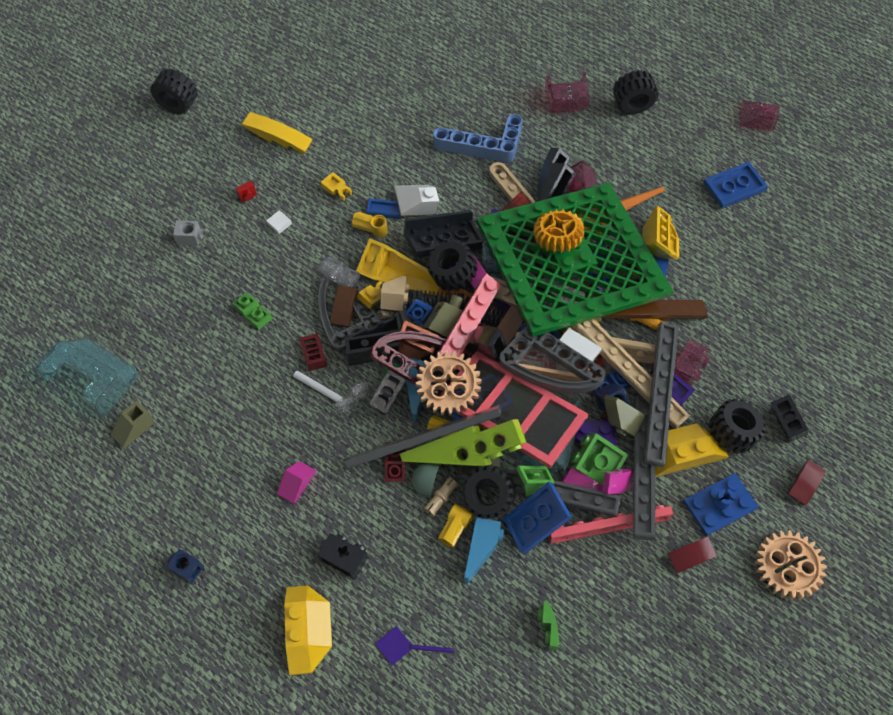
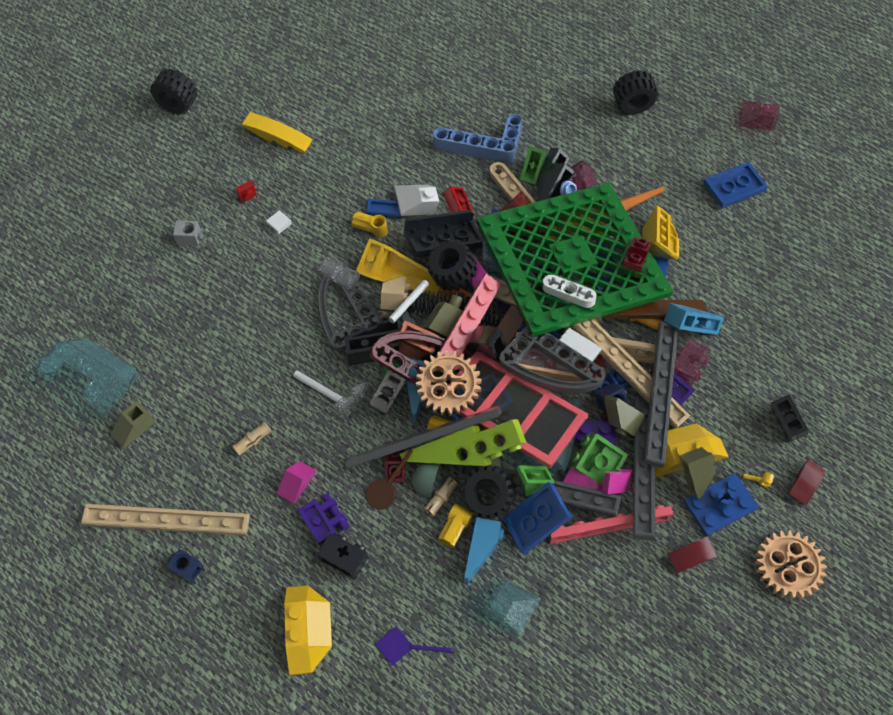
(165, 519): none -> tan tile
(251, 438): none -> tan pin
(252, 311): bright green slope -> none
(315, 363): dark red slope -> none
(317, 521): none -> dark purple plate
(334, 185): yellow plate -> none
(343, 306): reddish brown slope -> none
(371, 296): yellow plate -> none
(382, 492): none -> reddish brown piece
(408, 301): none -> white bar
(419, 311): blue slope -> none
(457, 199): none -> red slope
(511, 606): none -> clear light blue slope
(533, 165): none -> bright green slope
(548, 620): bright green slope -> none
(555, 290): none -> white beam
(558, 231): light orange gear -> none
(567, 96): clear pink piece -> none
(567, 187): none -> light blue plate
(637, 254): none -> dark red slope
(693, 319): none -> dark azure slope
(698, 470): none -> olive slope
(737, 426): black tyre -> none
(766, 480): none -> yellow hand

